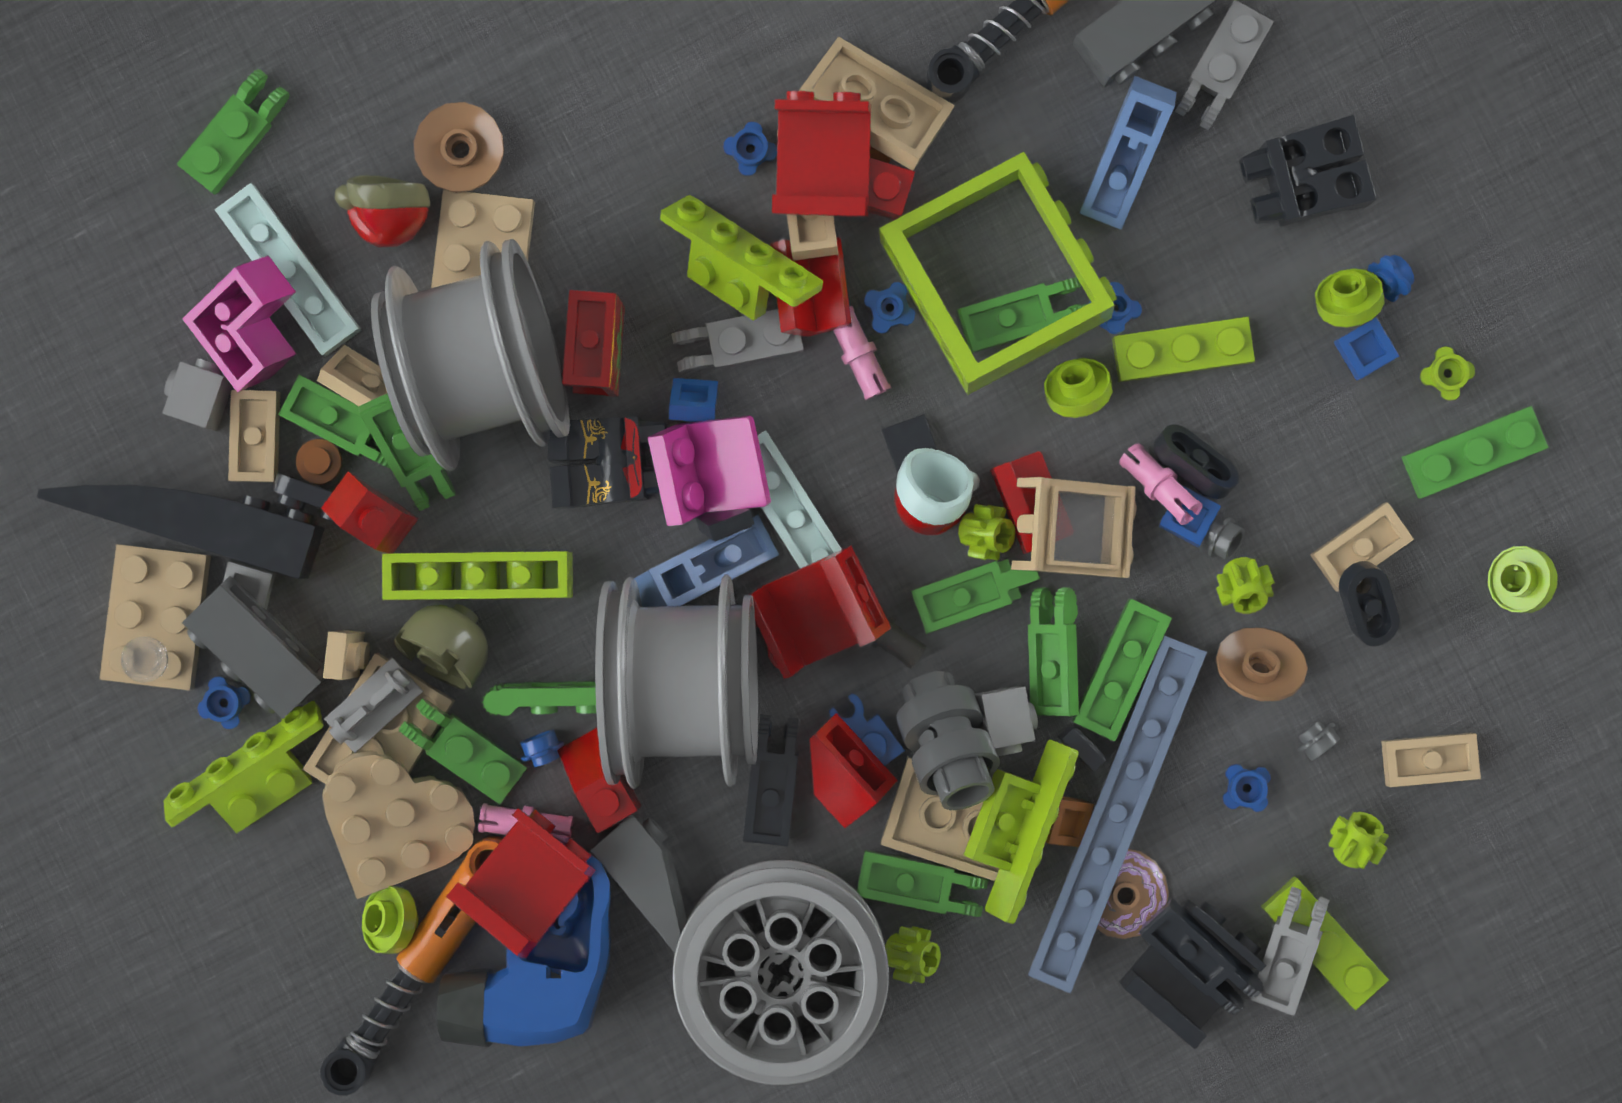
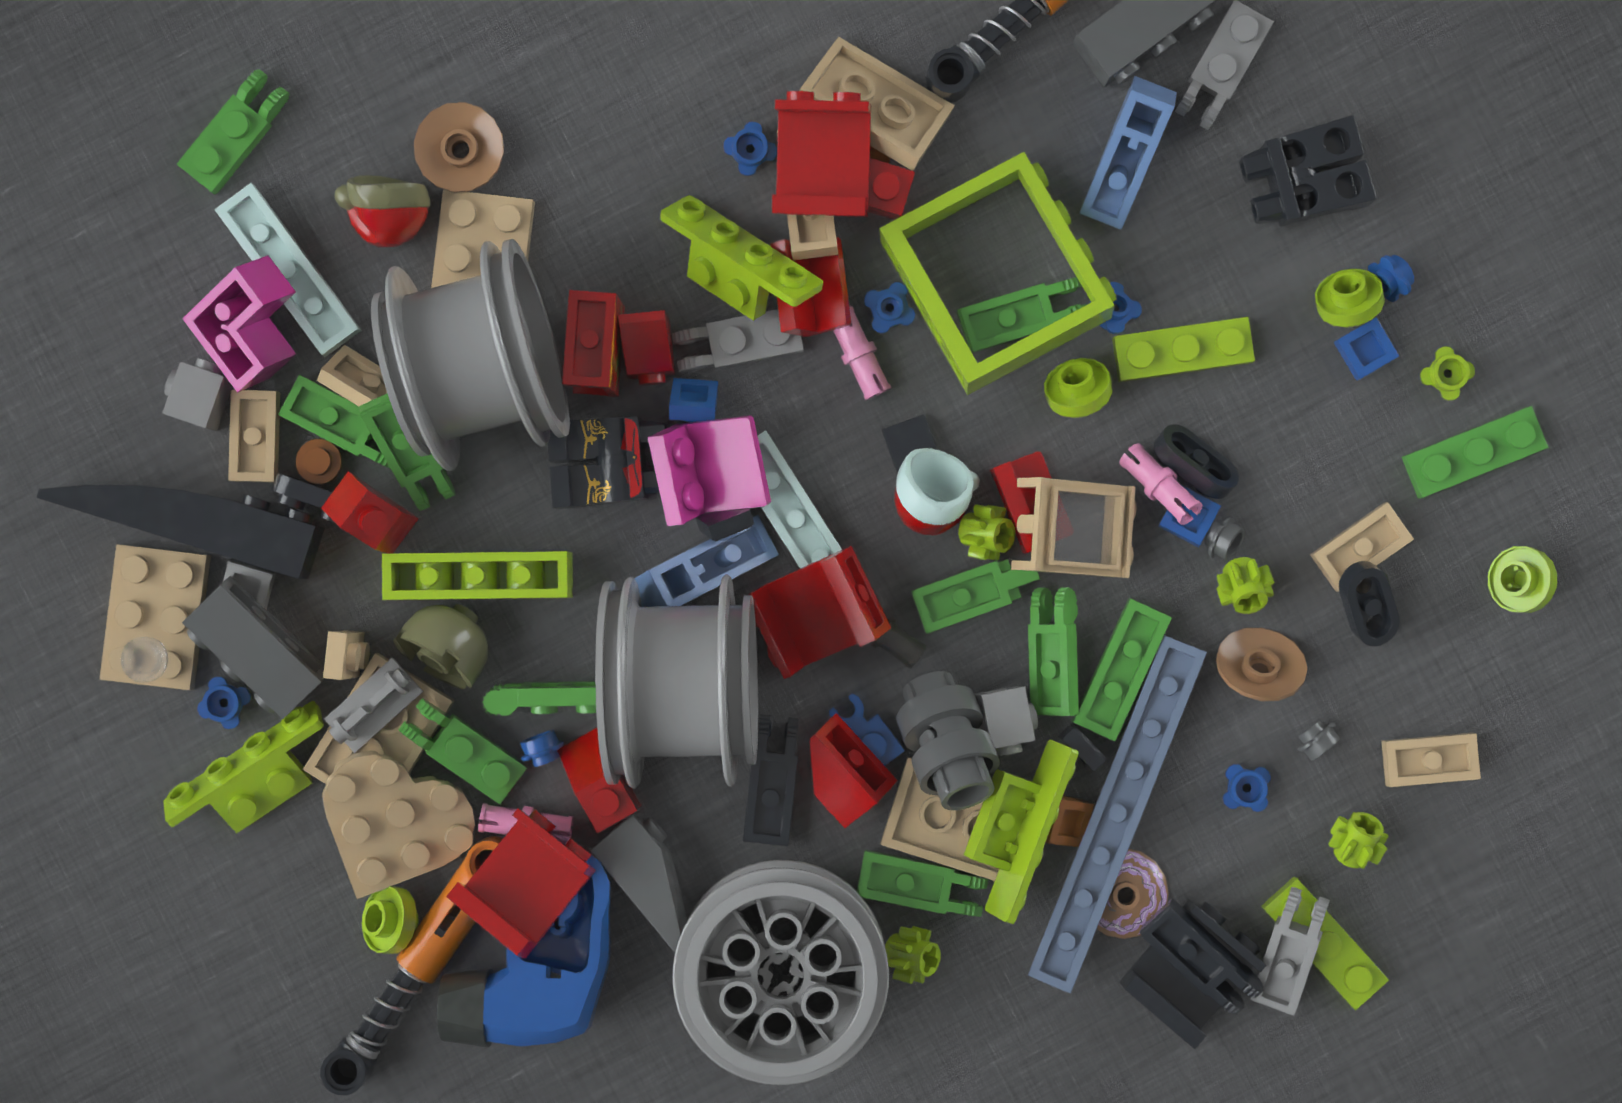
(647, 346): none -> red slope

